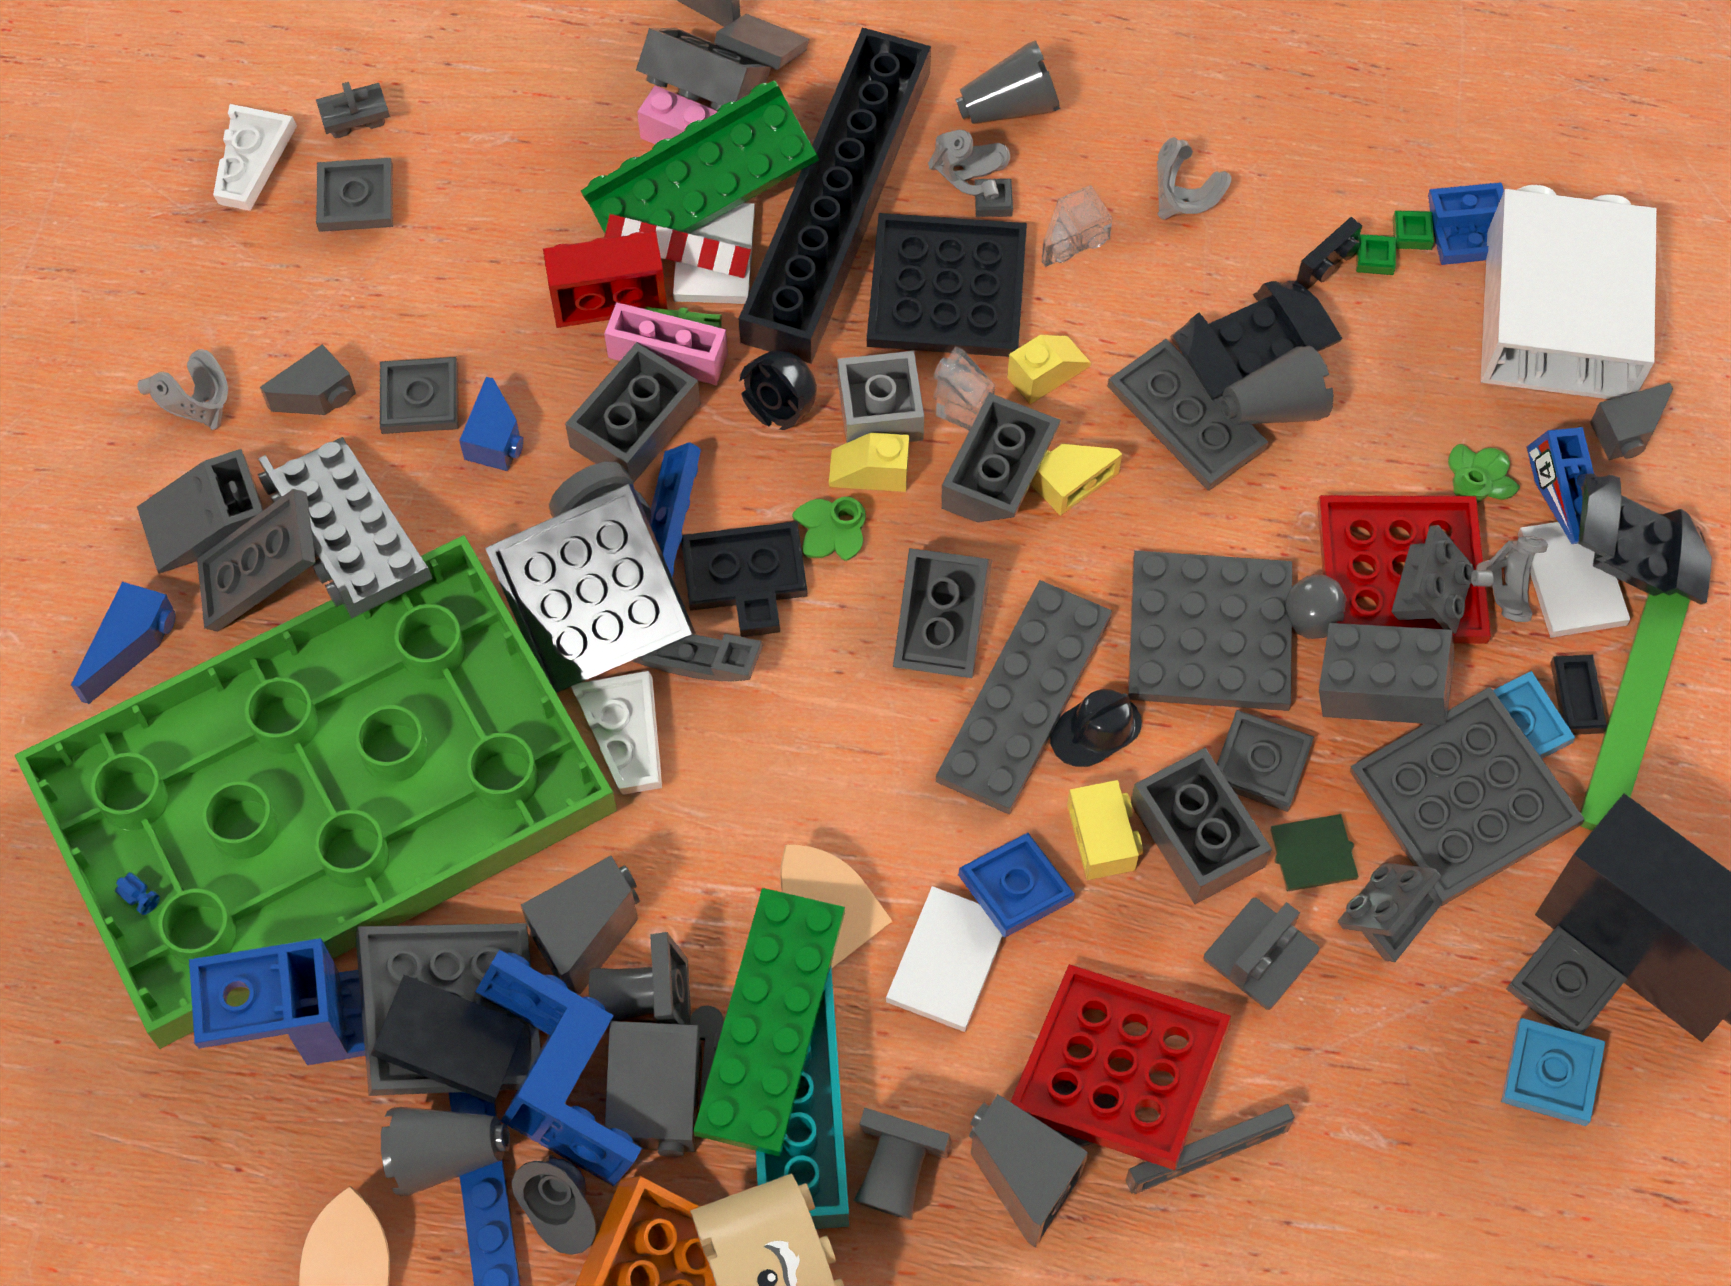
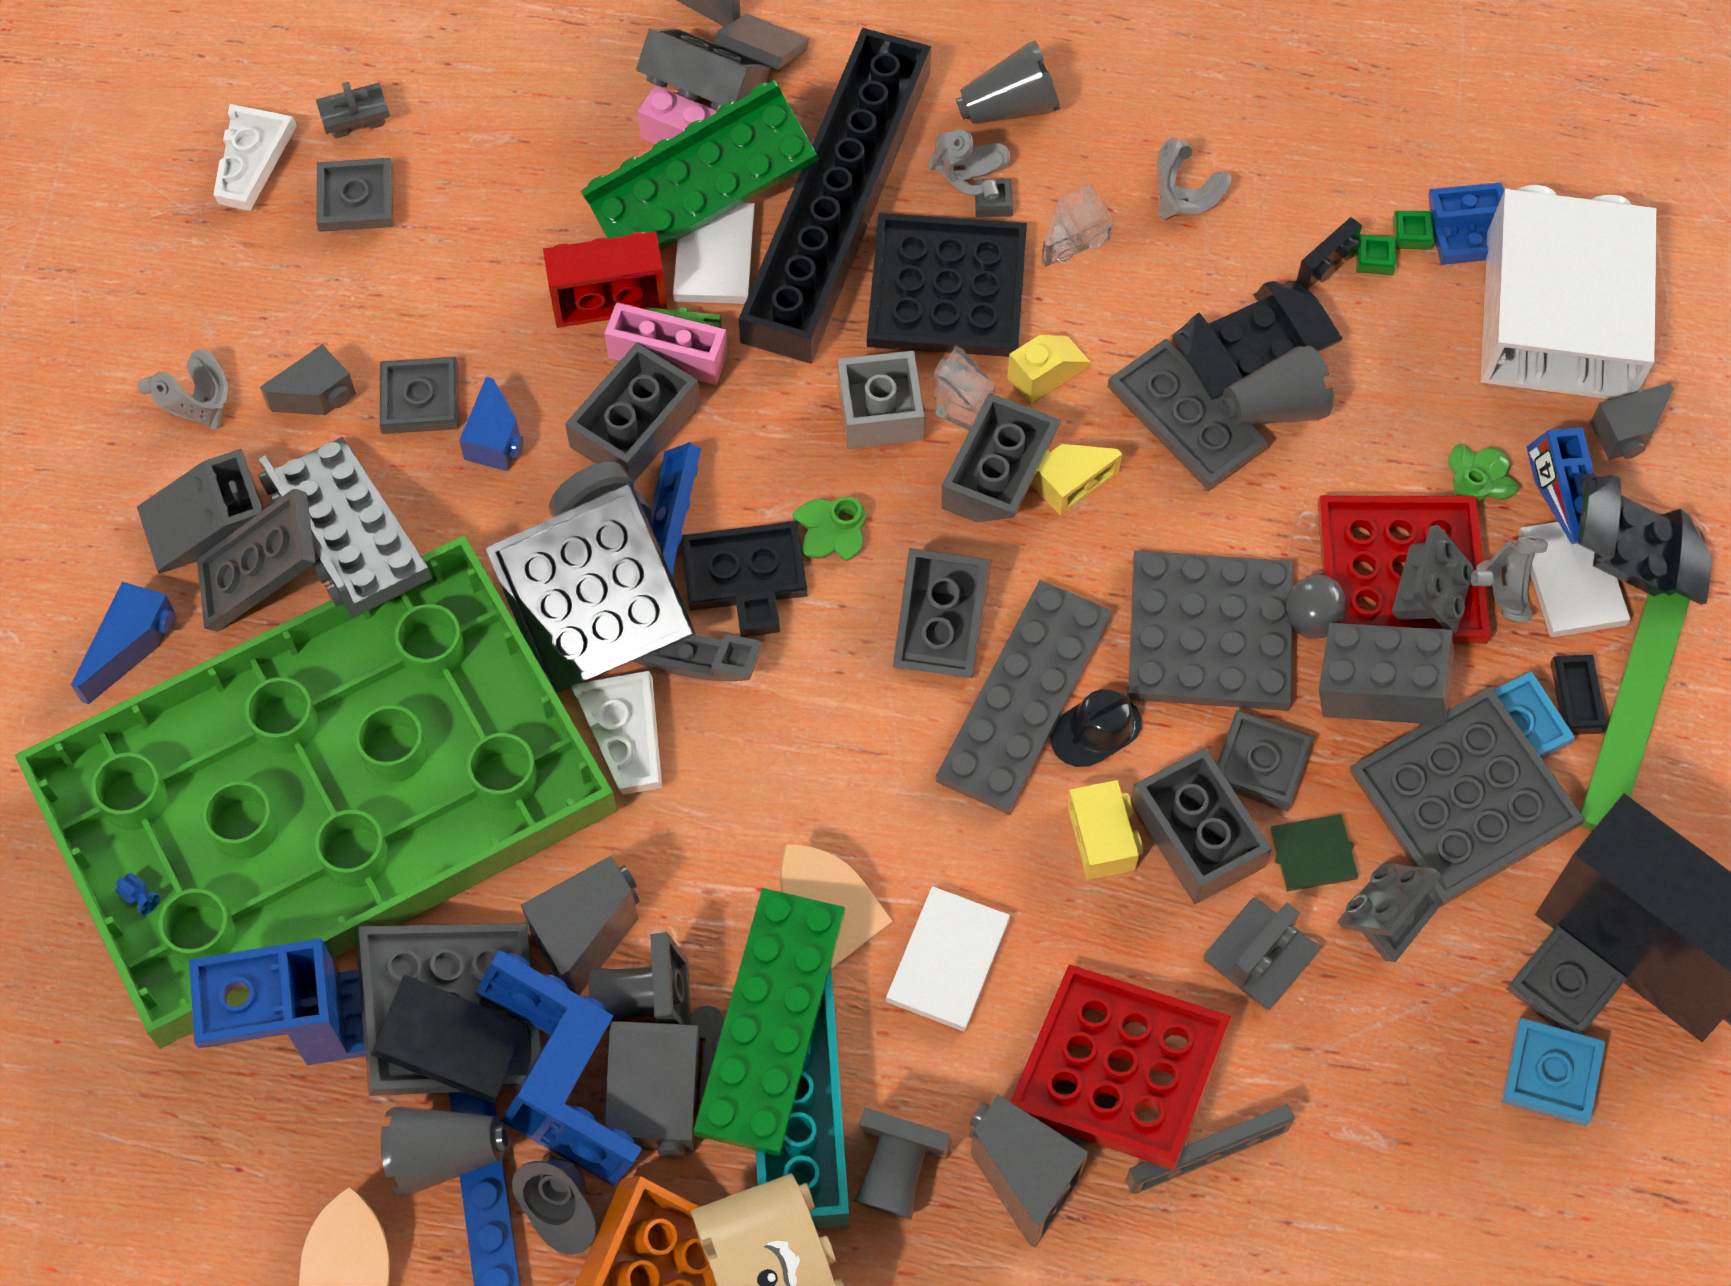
(686, 247): sticker -> none
(778, 388): black cylinder -> none
(871, 463): light yellow slope -> none
(1016, 885): blue tile -> none

